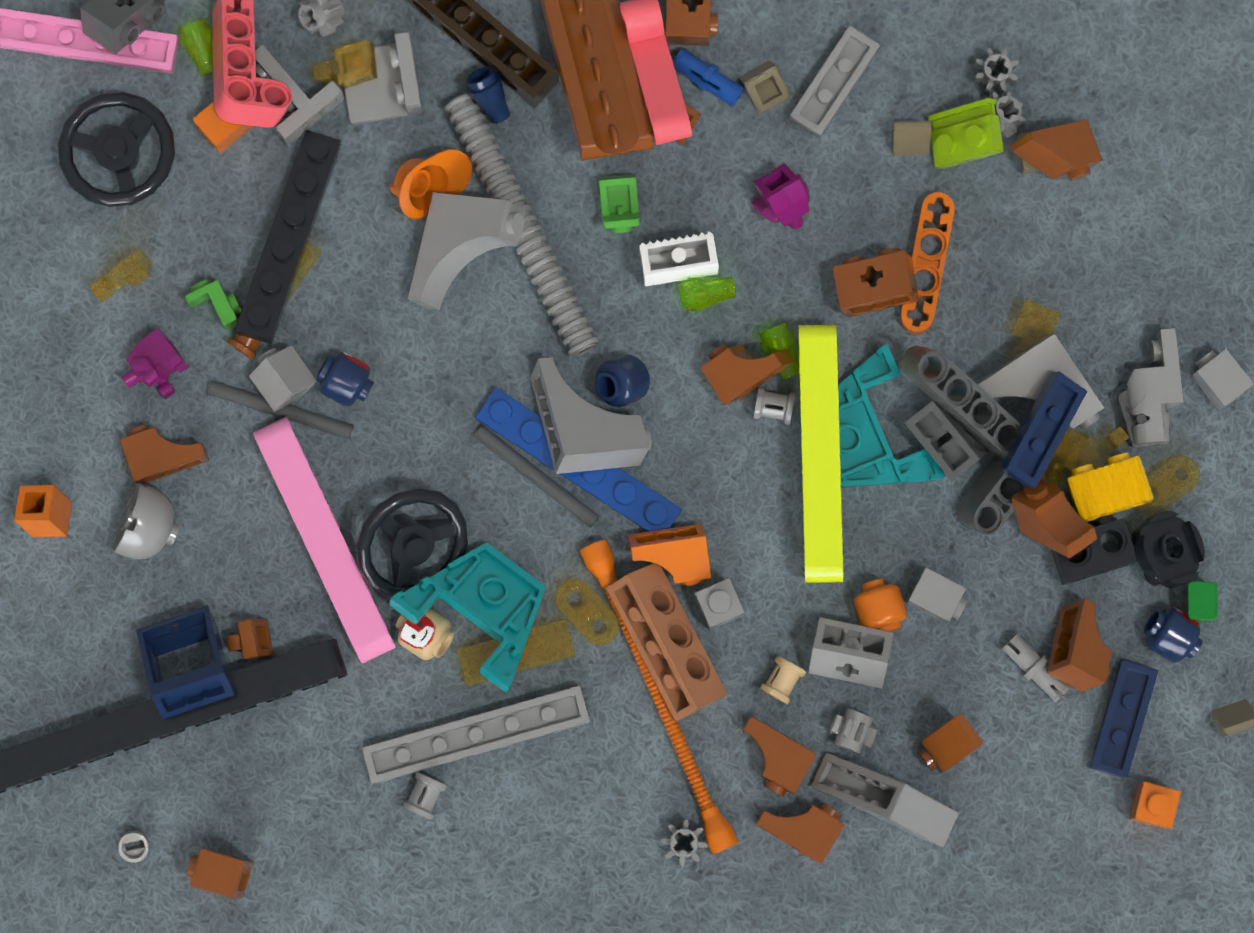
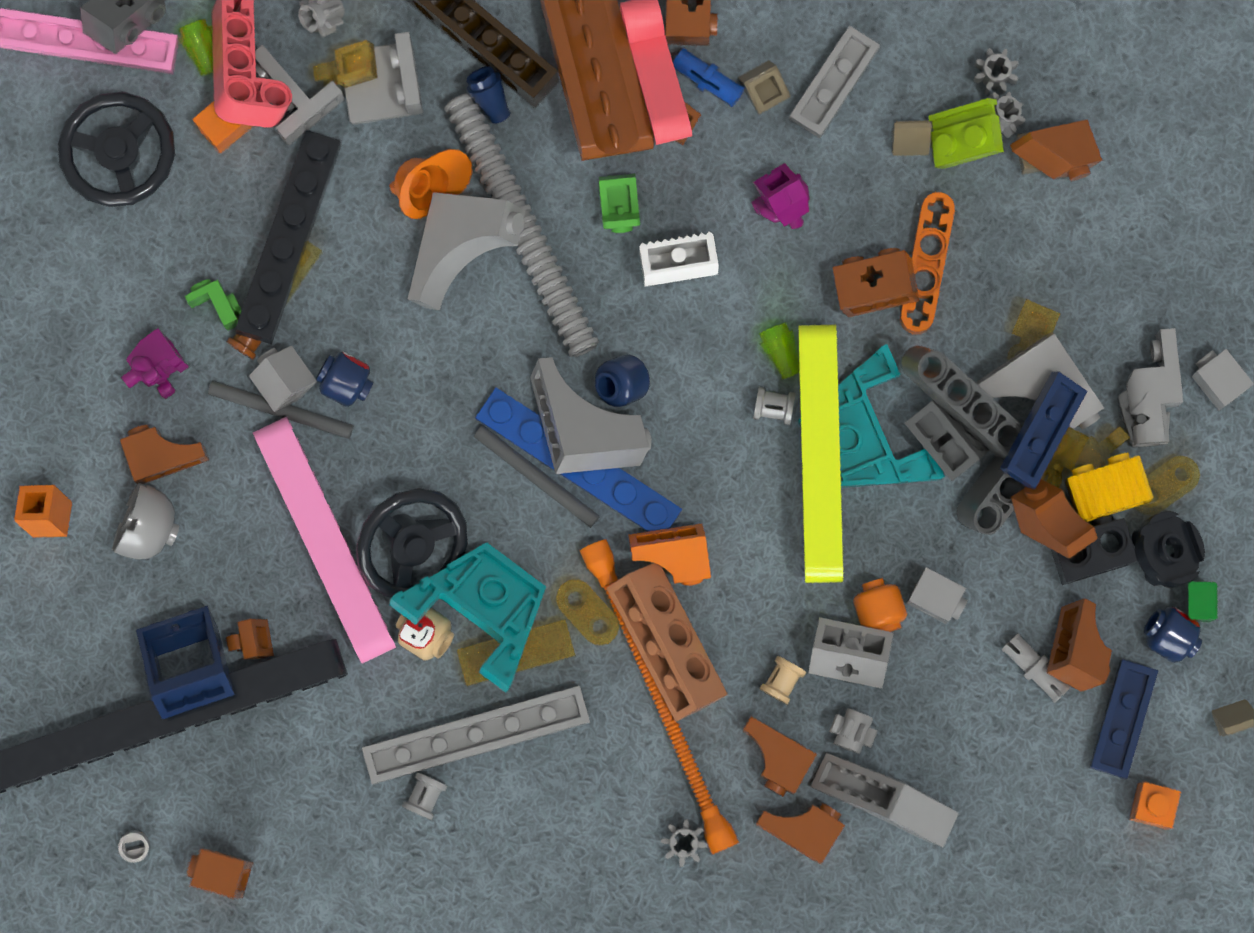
(129, 271): clear yellow plate -> none
(705, 292): clear neon green cone -> none
(719, 604): light grey brick -> none
(737, 372): dark orange arch -> none
(949, 744): dark orange slope -> none

